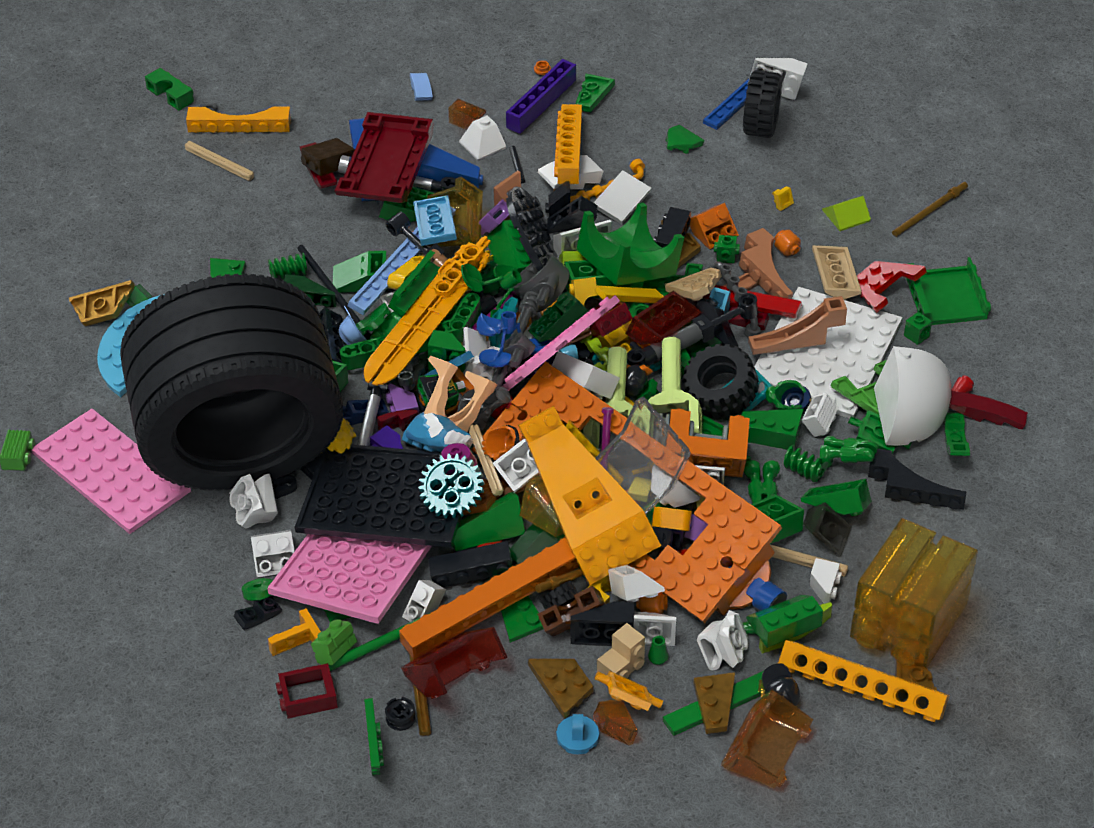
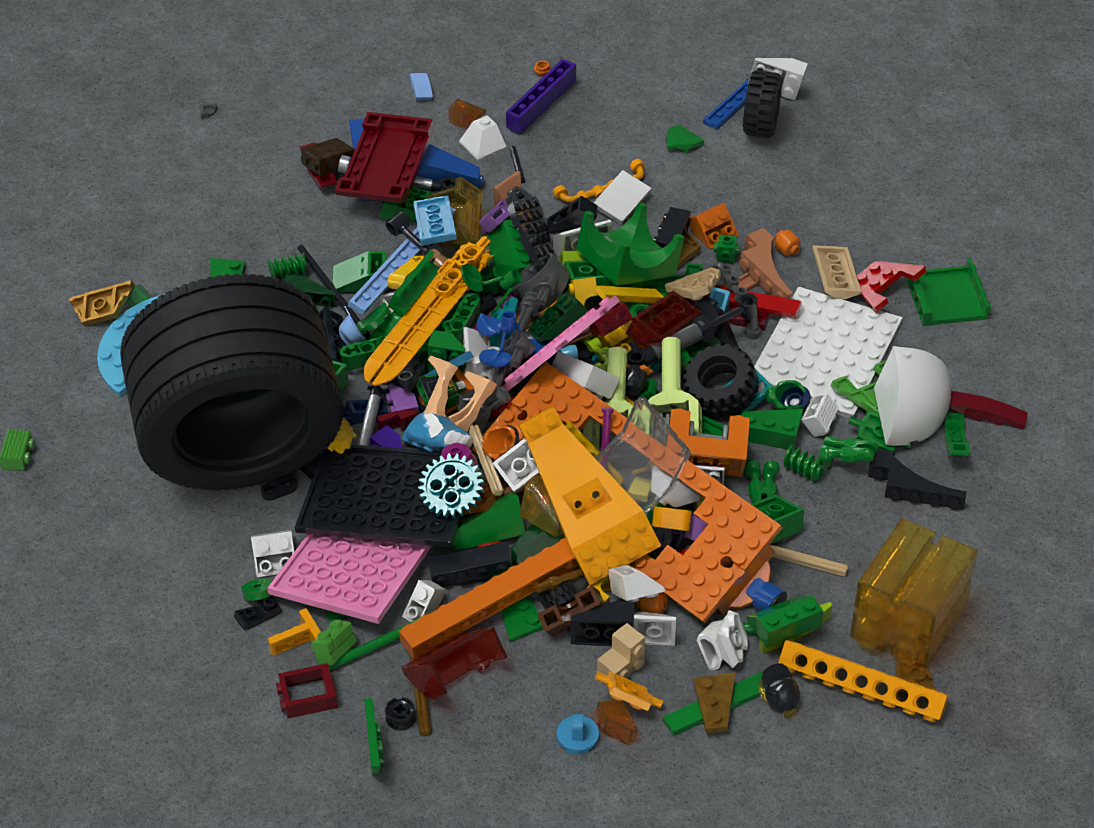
(108, 470): bright pink plate -> none
(177, 93): green arch -> none
(219, 160): tan axle -> none
(253, 500): white piece -> none
(270, 120): light orange arch -> none
(558, 199): black slope -> none
(562, 681): pearl gold wing -> none
(568, 143): light orange brick -> none
(588, 173): white slope -> none
(593, 91): green wing -> none
(658, 651): green cone -> none
(767, 740): clear orange windscreen -> none
(783, 198): yellow tile -> none
(804, 332): nougat arch -> none
(824, 578): white slope -> none
(828, 527): clear smoke slope -> none
(842, 497): green slope -> none
(848, 213): lime slope -> none
(917, 328): green brick -> none
(952, 193): pearl gold bar -> none
(963, 384): red cone -> none

